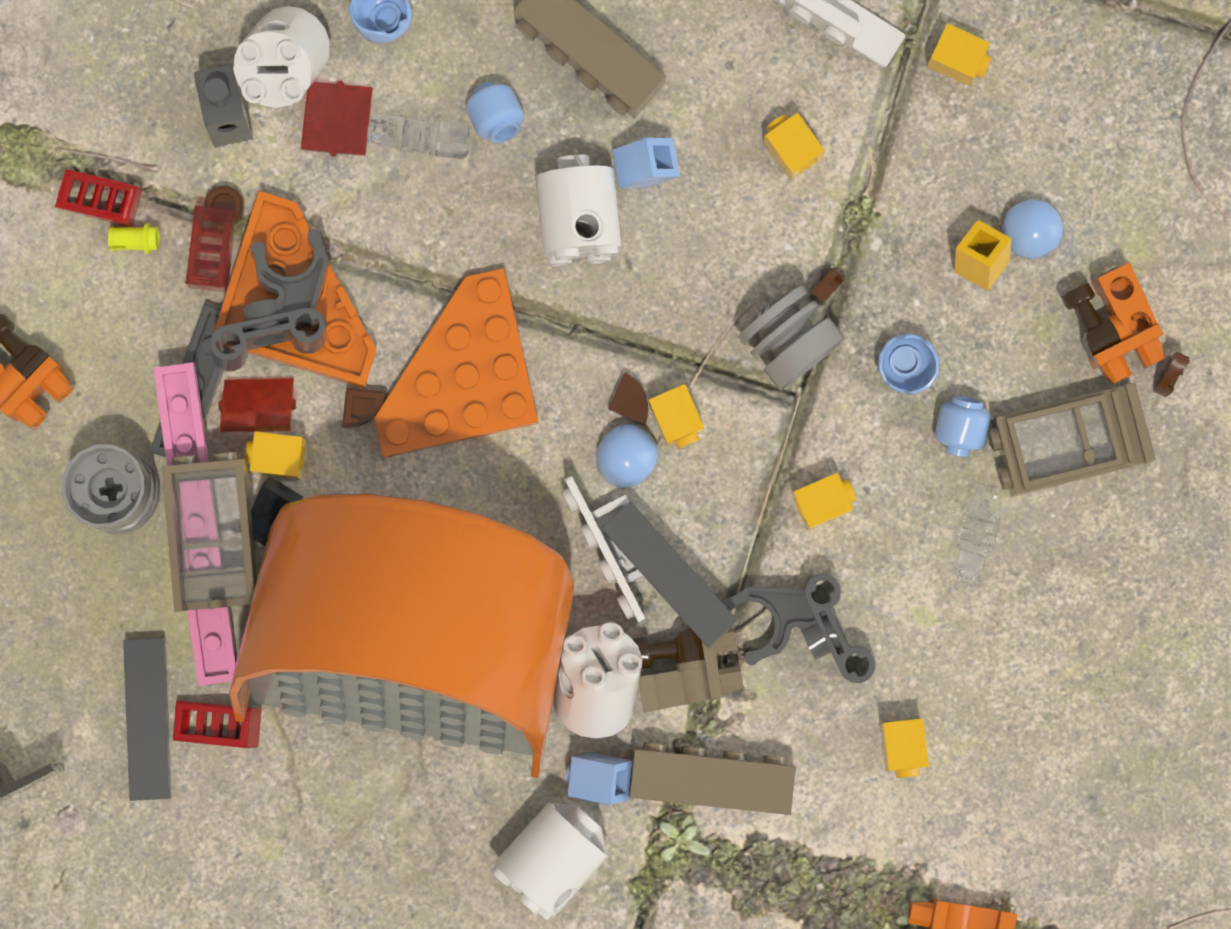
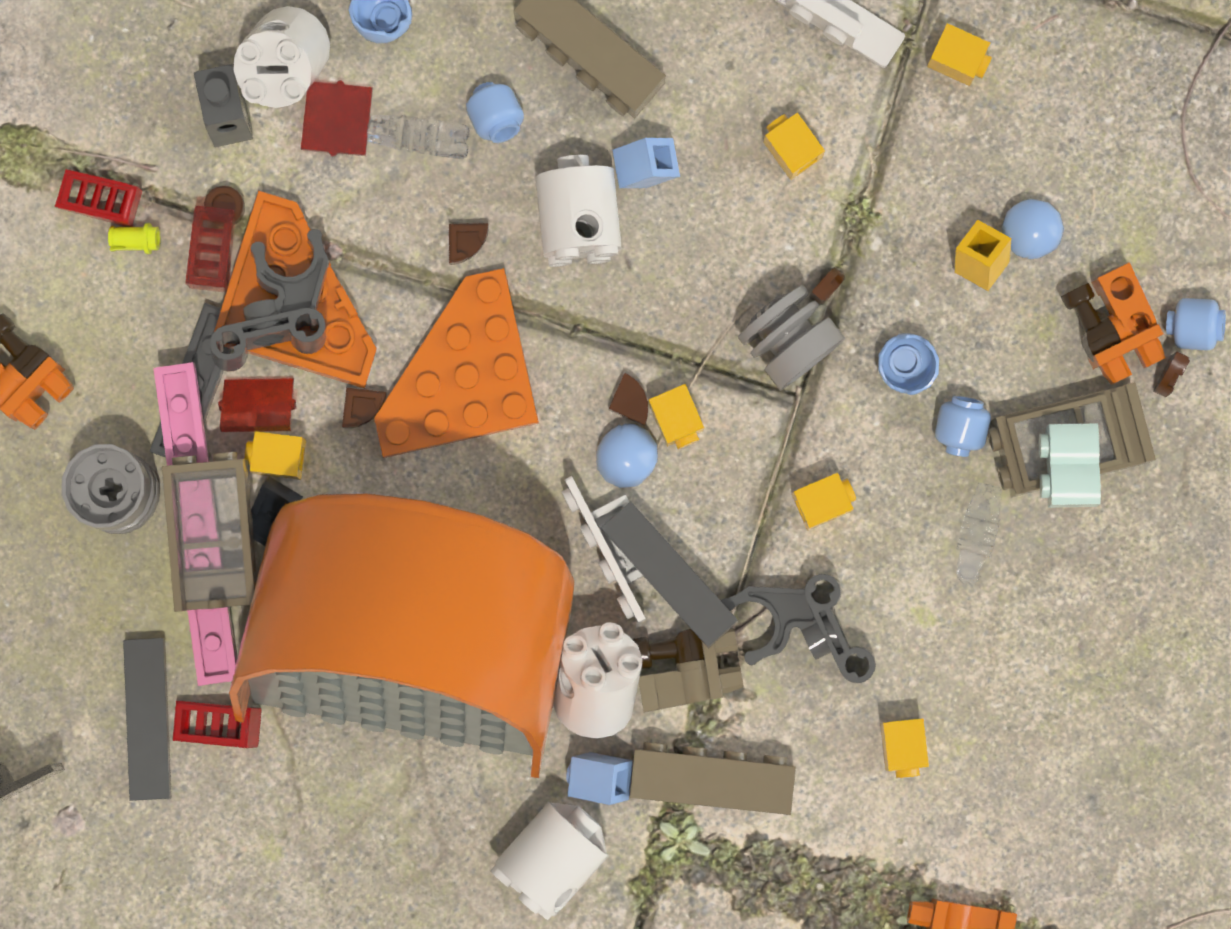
(466, 241): none -> reddish brown tile
(1071, 465): none -> light aqua brick
(1196, 324): none -> light blue head

